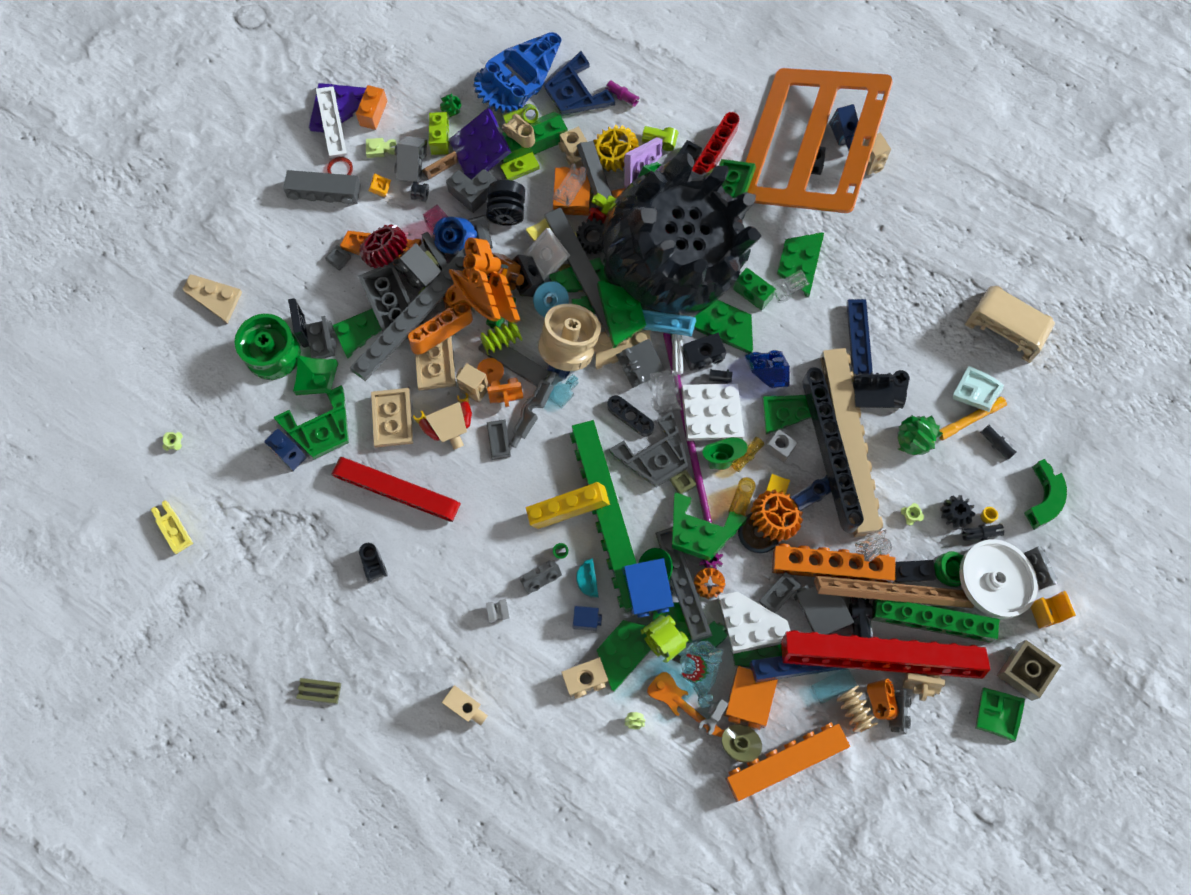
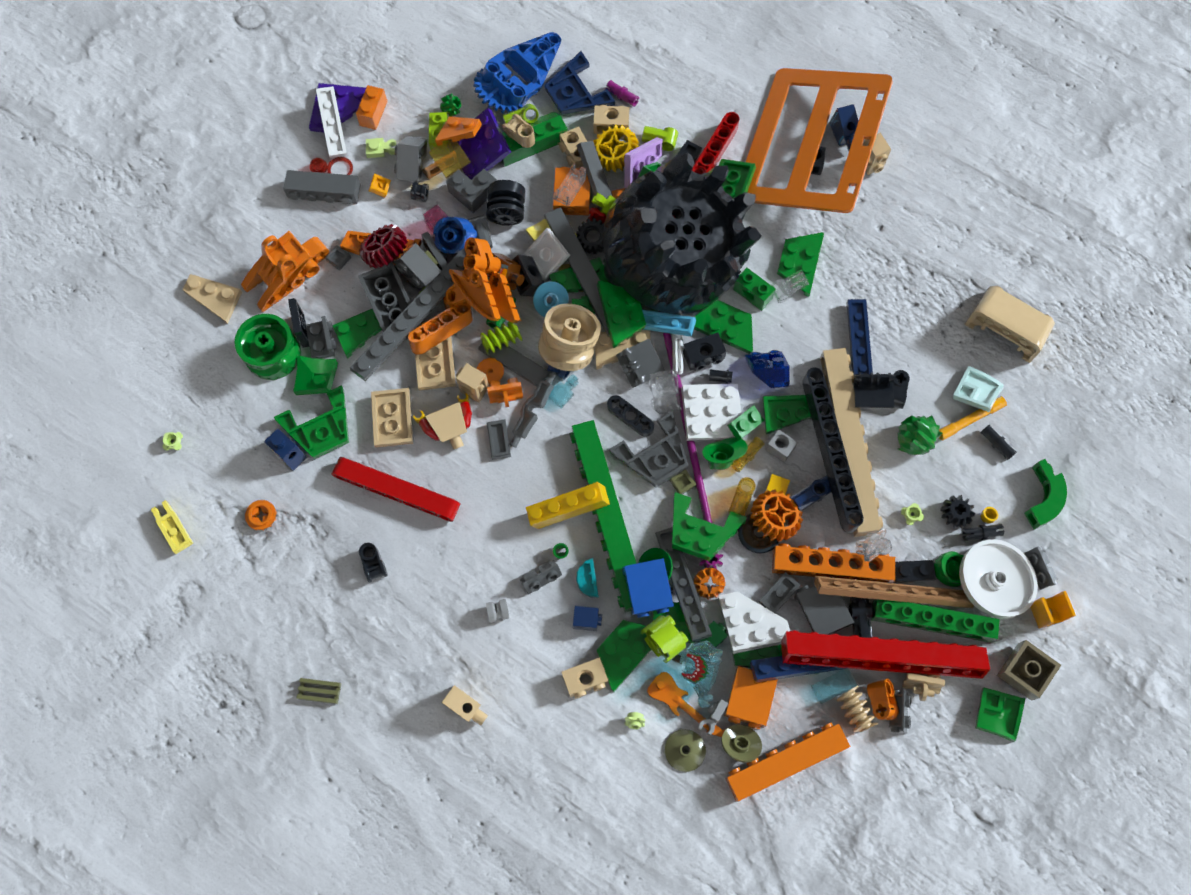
(254, 510): none -> orange gear
(284, 267): none -> orange piece
(318, 165): none -> clear red plate
(449, 157): none -> clear yellow piece
(458, 129): none -> orange wing
(520, 166): lime plate -> none
(603, 114): none -> tan brick
(677, 758): none -> olive dish
(745, 423): none -> plate

